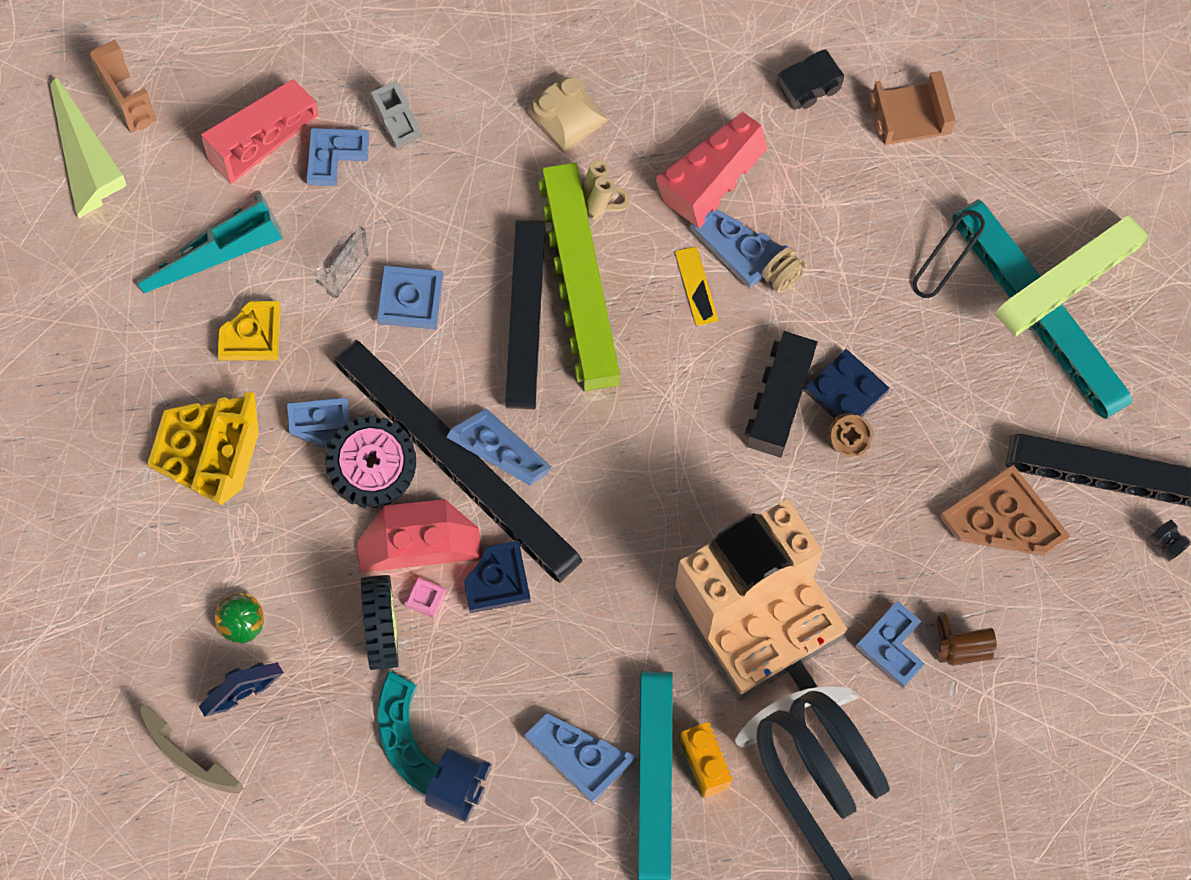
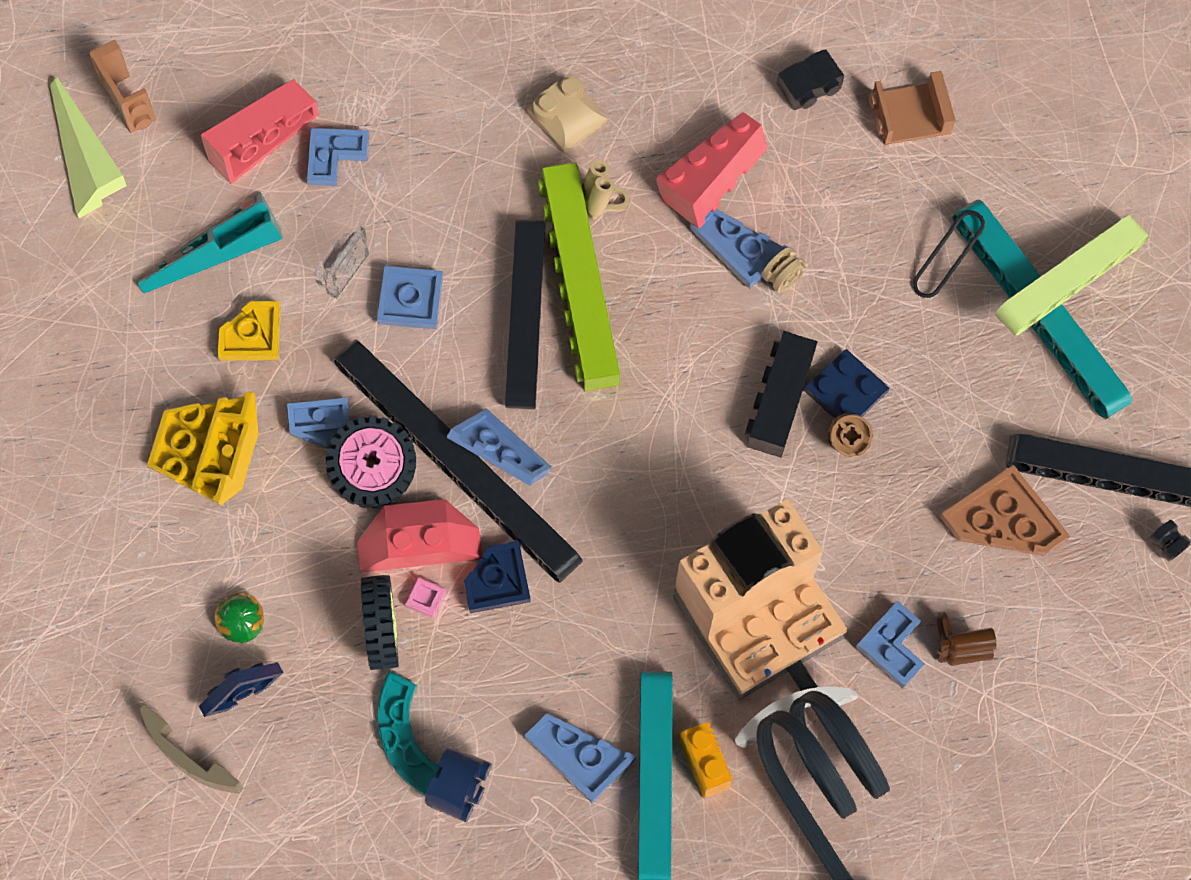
(395, 114): light grey brick -> none
(696, 286): yellow sticker -> none

